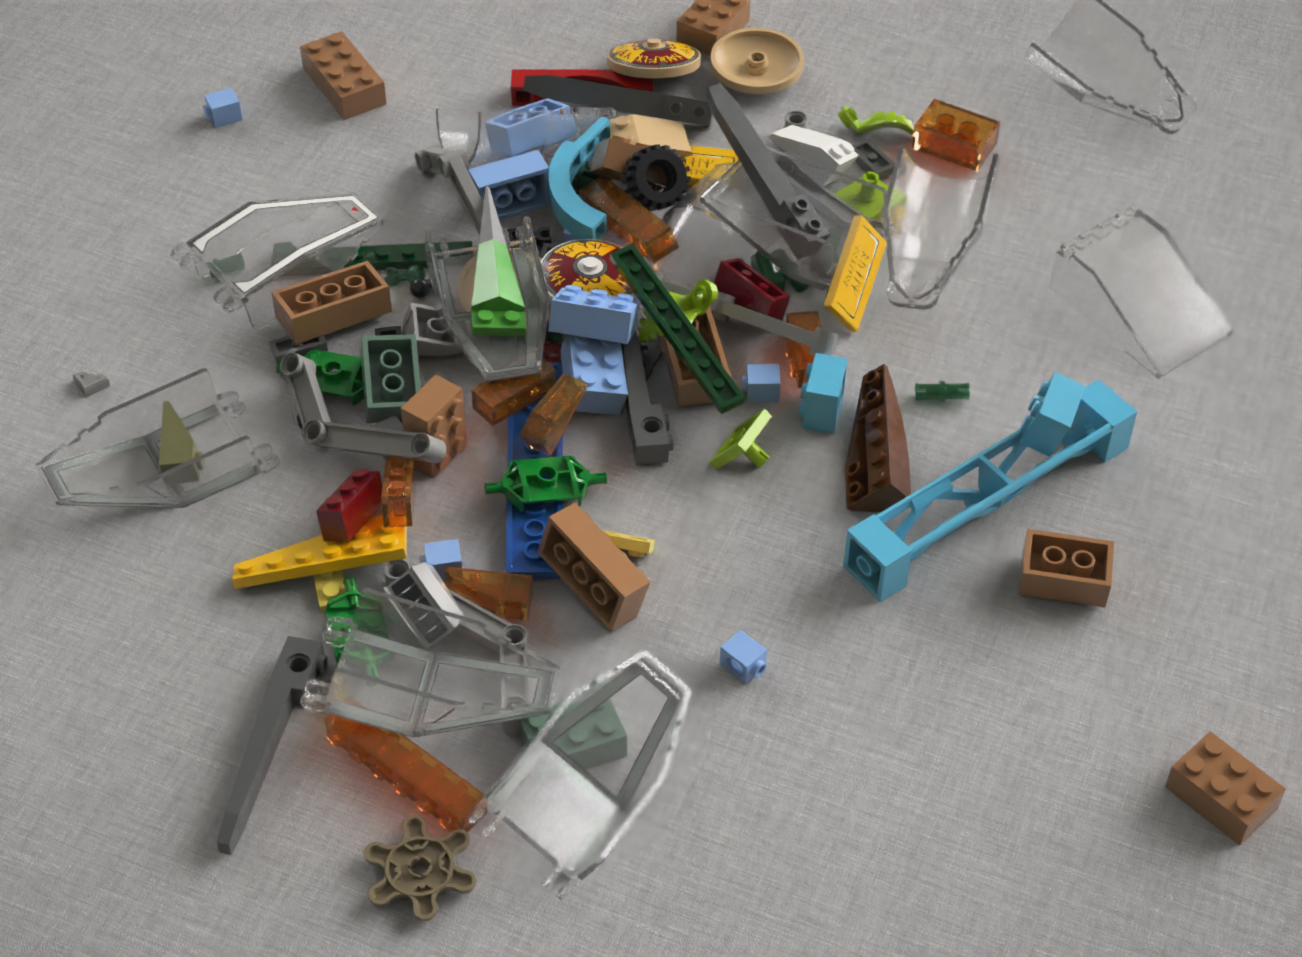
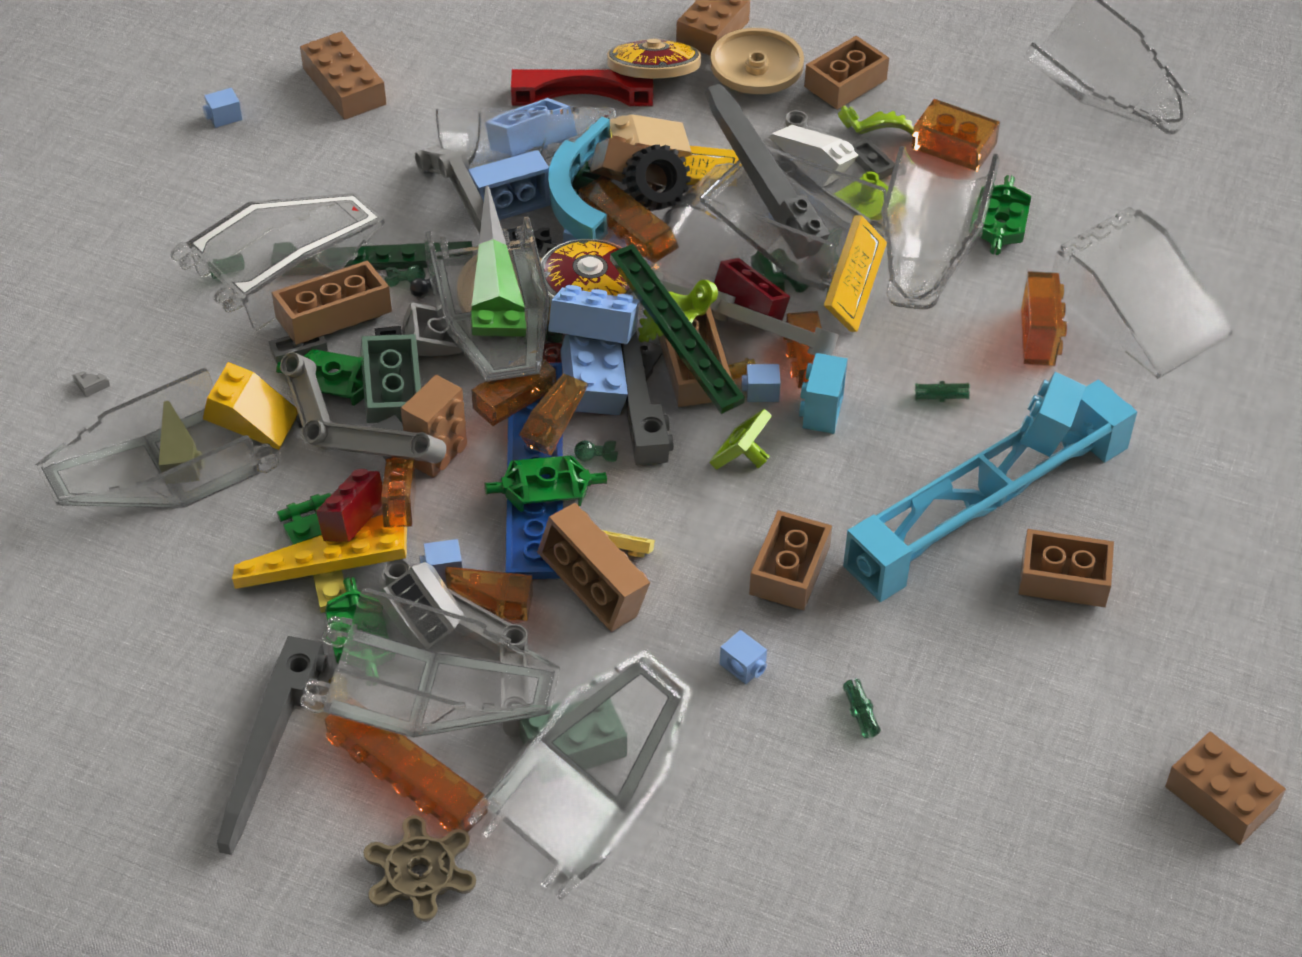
(249, 407): none -> yellow slope
(302, 528): none -> green plate
(587, 450): none -> clear green arm
(620, 99): dark grey piece -> none
(740, 368): none -> clear yellow pin
(790, 560): none -> medium nougat brick
(846, 72): none -> medium nougat brick
(861, 708): none -> clear green pin
(878, 451): reddish brown wedge -> none
(1008, 205): none -> green plate
(1042, 318): none -> clear orange brick

